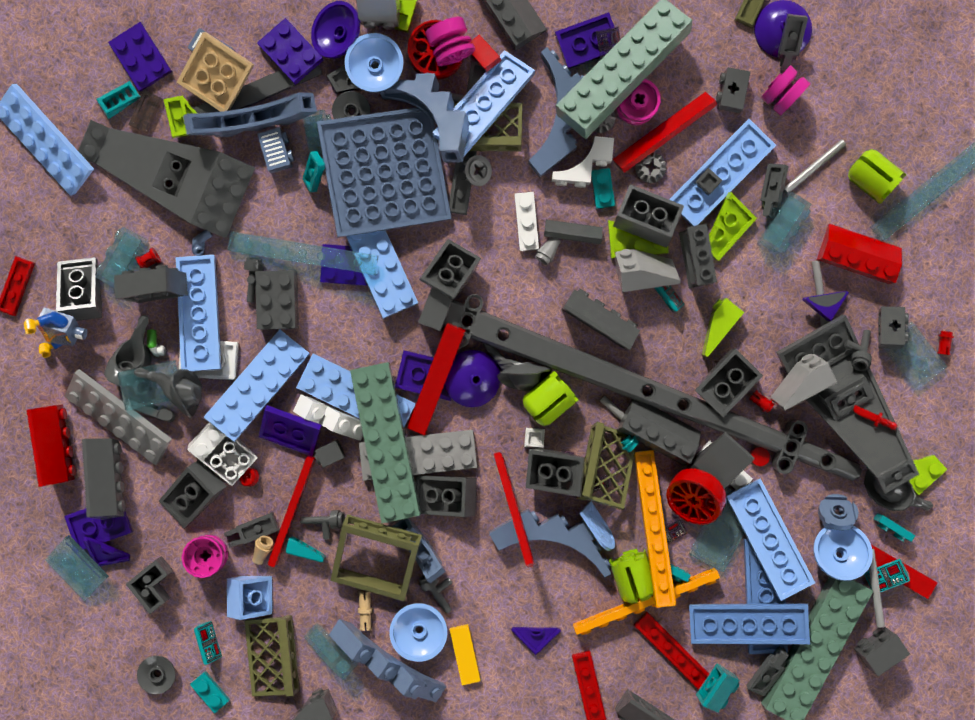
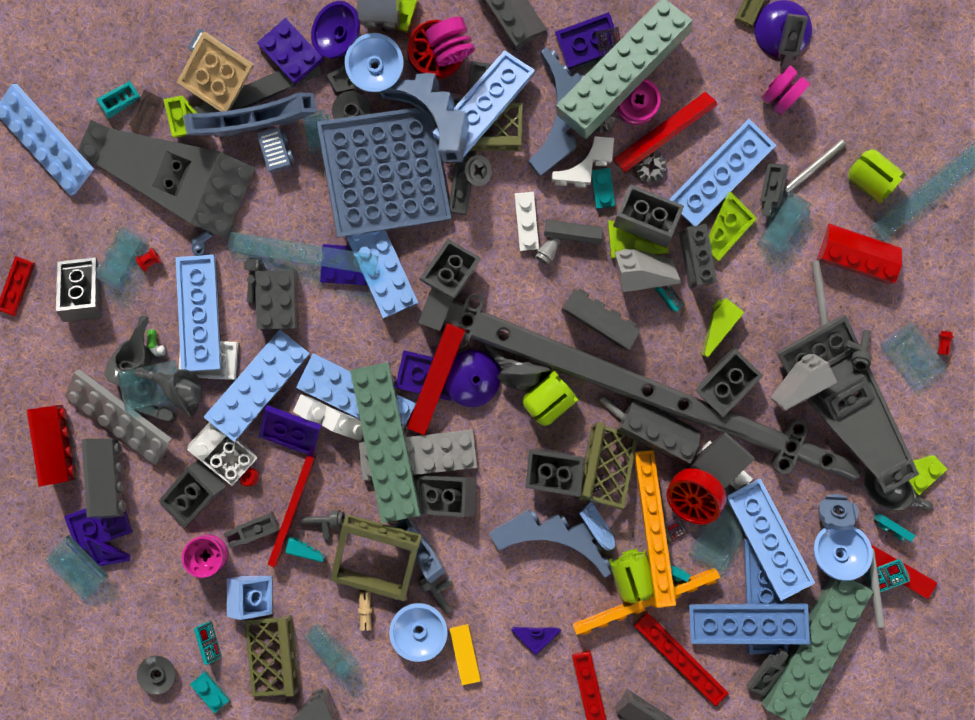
(57, 329): torso -> none
(140, 56): dark purple plate -> none
(147, 587): dark grey brick -> none
(150, 284): dark grey brick -> none
(262, 548): tan cone -> none
(313, 171): teal plate -> none
(329, 453): dark grey brick -> none
(383, 665): sand blue arch -> none
(484, 54): tile -> none
(514, 509): red tile -> none
(534, 438): white tile -> none
(629, 443): teal plate -> none
(708, 181): dark grey tile -> none
(717, 688): teal slope -> none
(739, 81): dark grey brick -> none
(761, 456): red tile -> none
(762, 402): red pin -> none
(826, 304): tile -> none
(874, 417): red piece -> none
(881, 650): dark grey brick -> none
(886, 336): dark grey brick -> none

